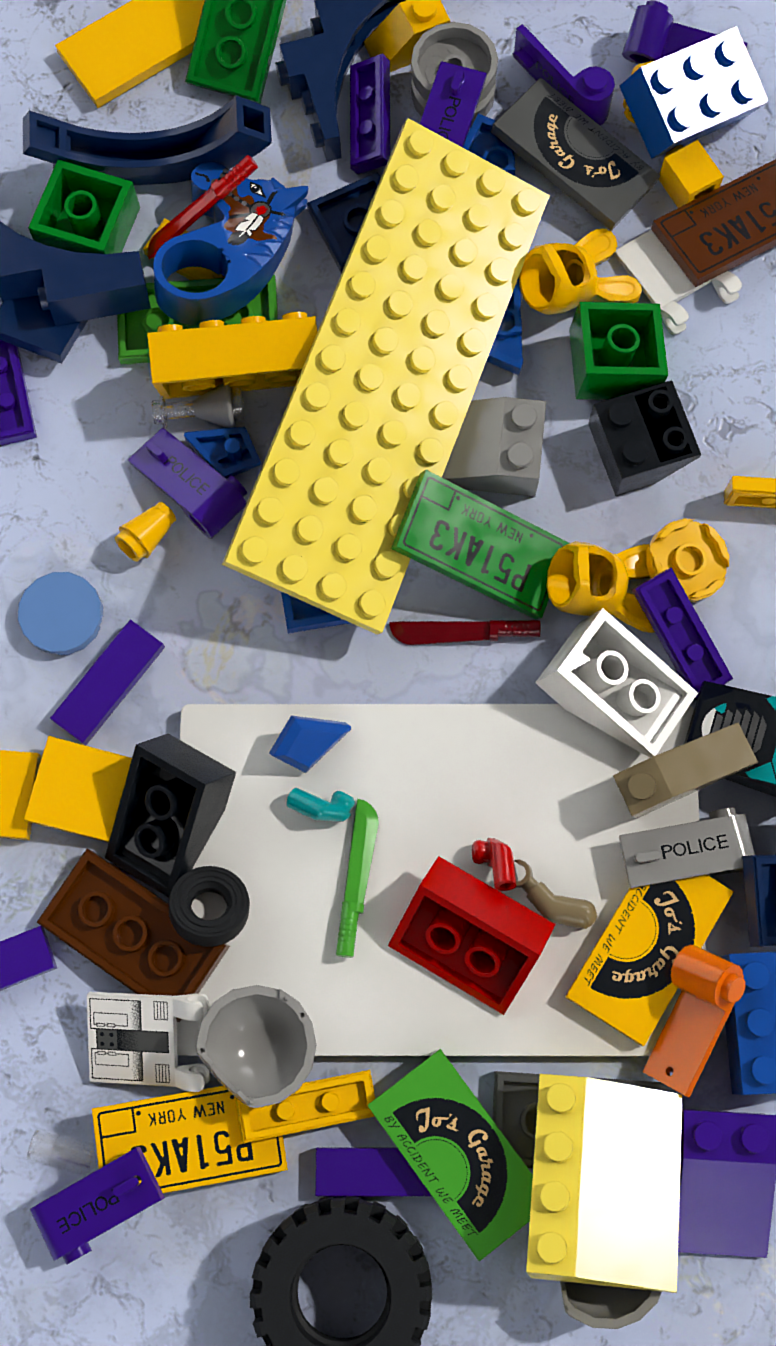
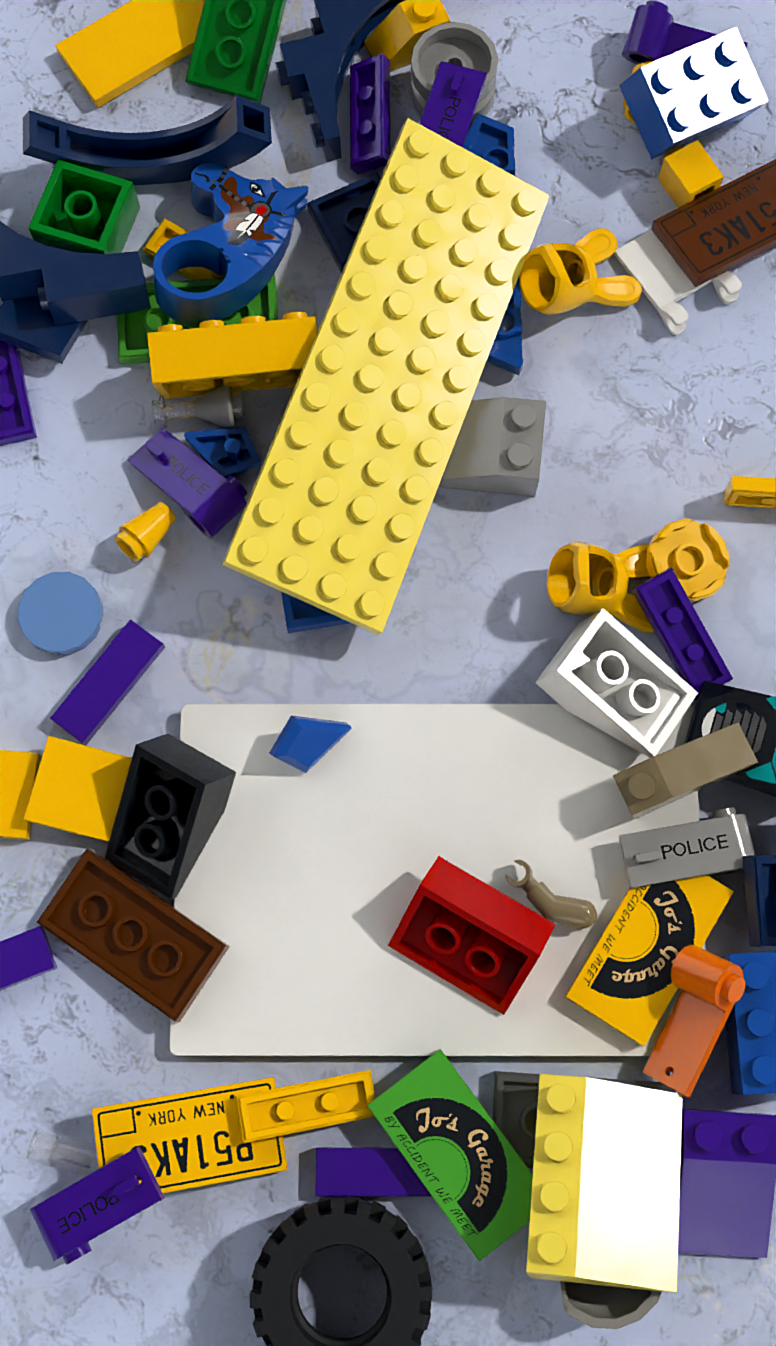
(136, 1039): white flag -> none
(209, 932): black tyre -> none
(218, 190): red piece -> none
(257, 1044): light grey cylinder -> none
(320, 809): teal arm -> none
(359, 864): bright green piece -> none
(461, 631): dark red piece -> none
(477, 544): green tile -> none
(500, 858): red arm -> none
(575, 153): dark grey tile -> none
(588, 90): dark purple door -> none
(616, 349): green brick -> none
(642, 437): black slope -> none

